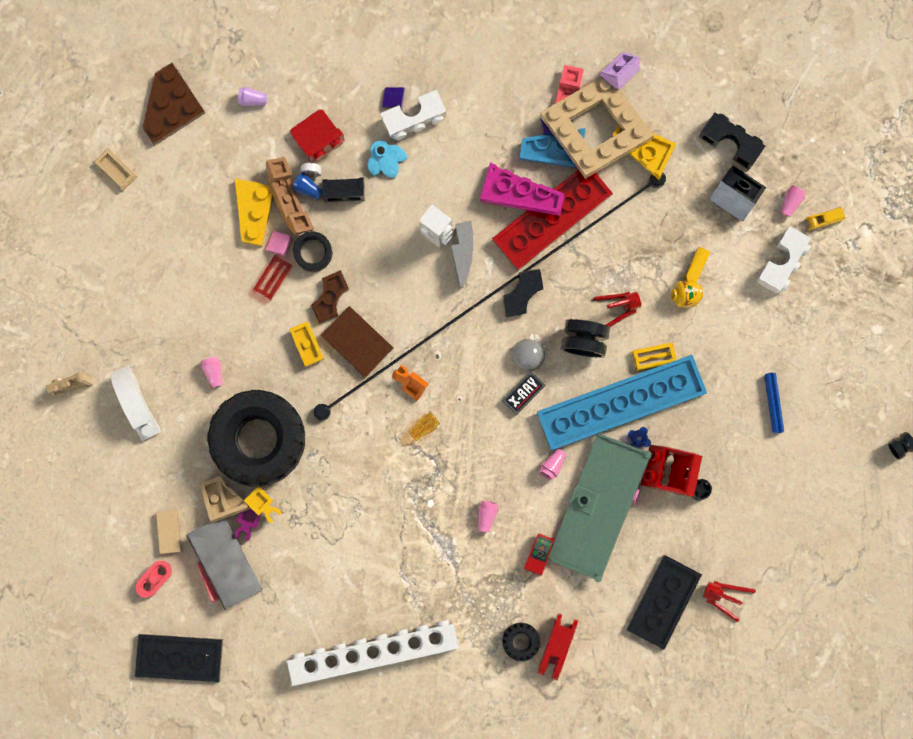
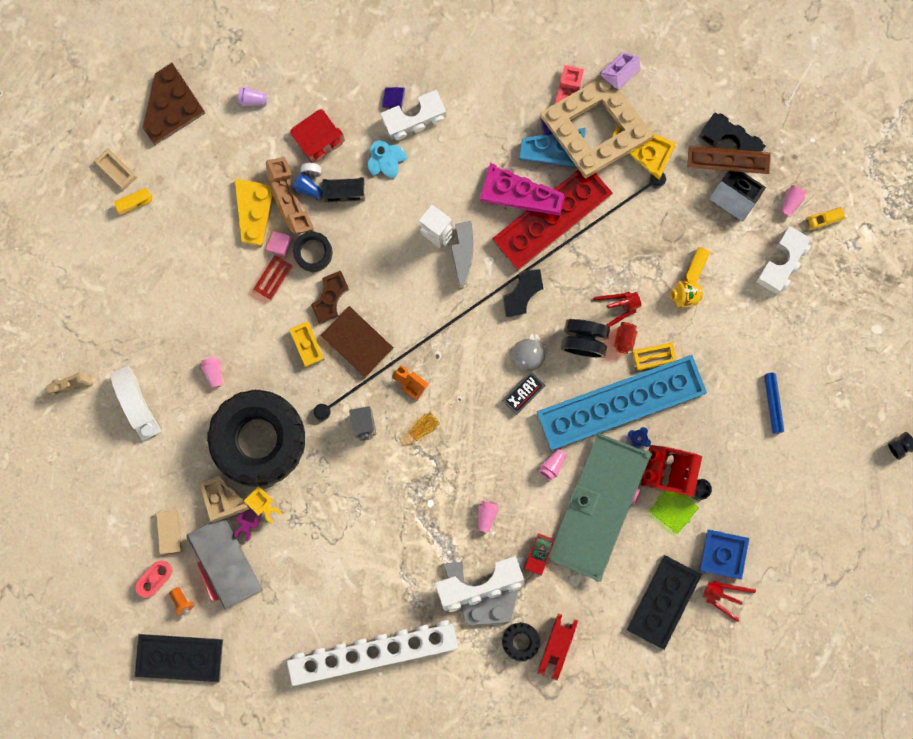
(133, 201): none -> yellow bar
(182, 605): none -> orange piece
(362, 423): none -> dark grey brick
(488, 610): none -> light grey wing
(505, 577): none -> white arch
(625, 337): none -> clear red brick
(673, 510): none -> clear neon green piece
(724, 554): none -> blue plate
(729, 160): none -> dark orange tile

